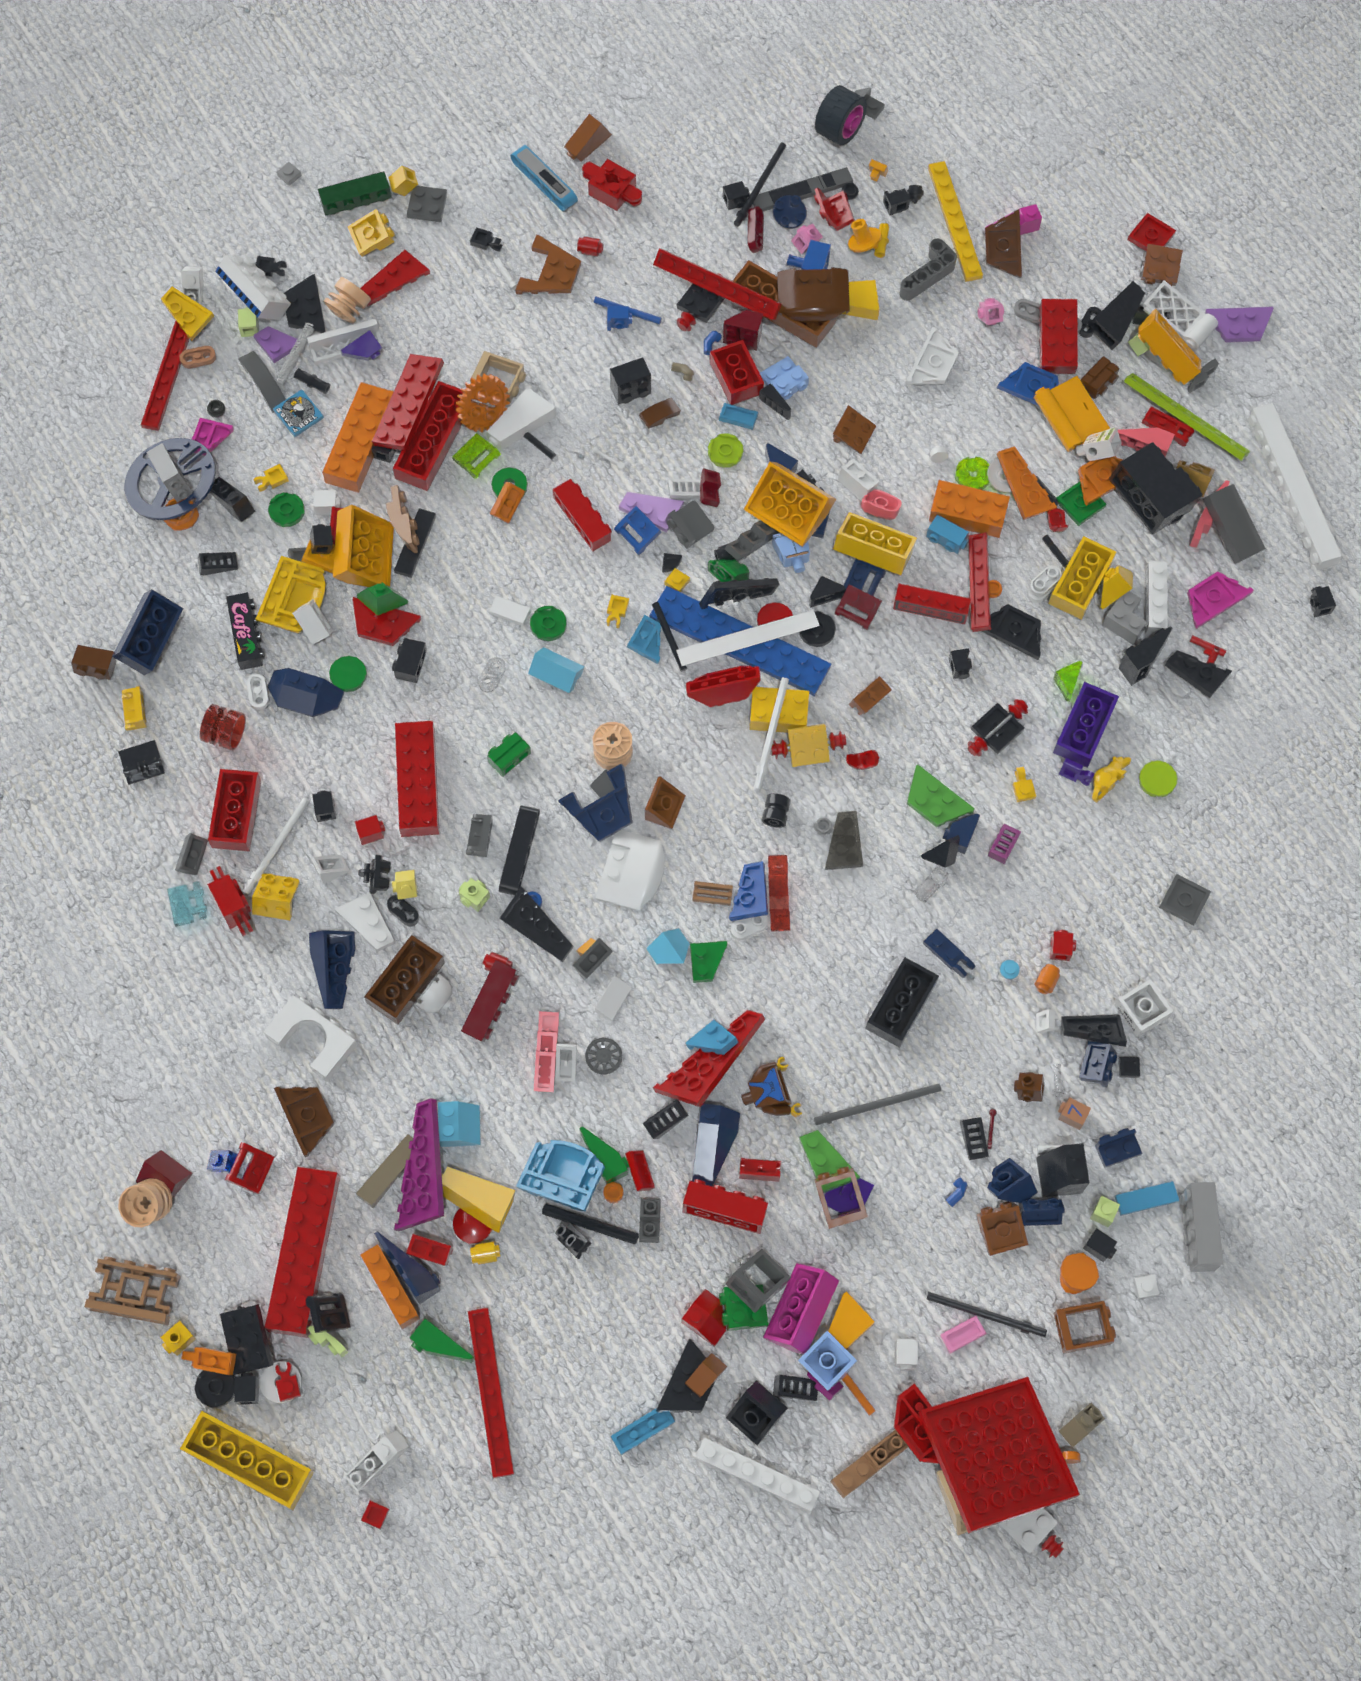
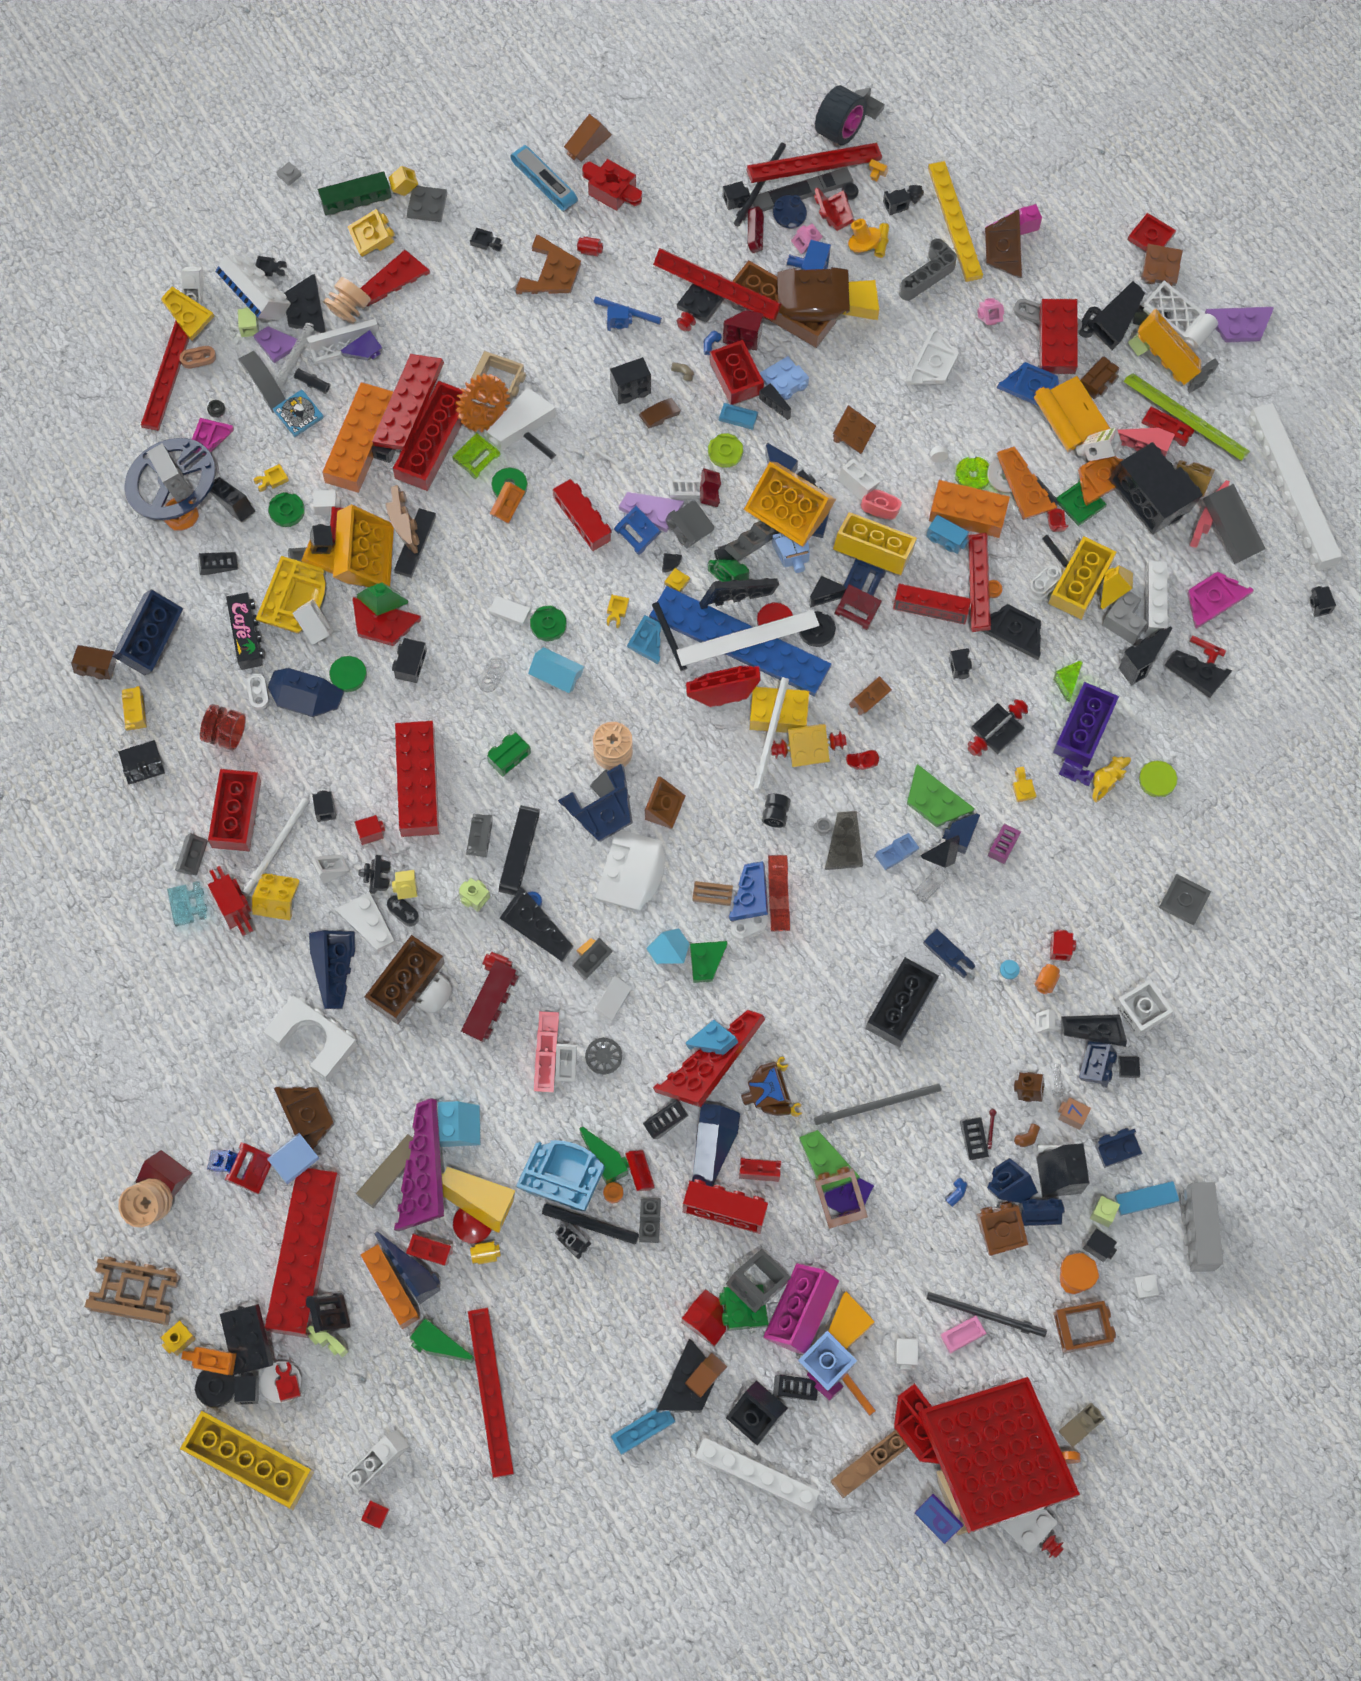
(293, 1158): none -> light blue slope
(813, 162): none -> red plate
(897, 851): none -> medium blue slope
(939, 1518): none -> blue piece
(1028, 1138): none -> dark orange arm

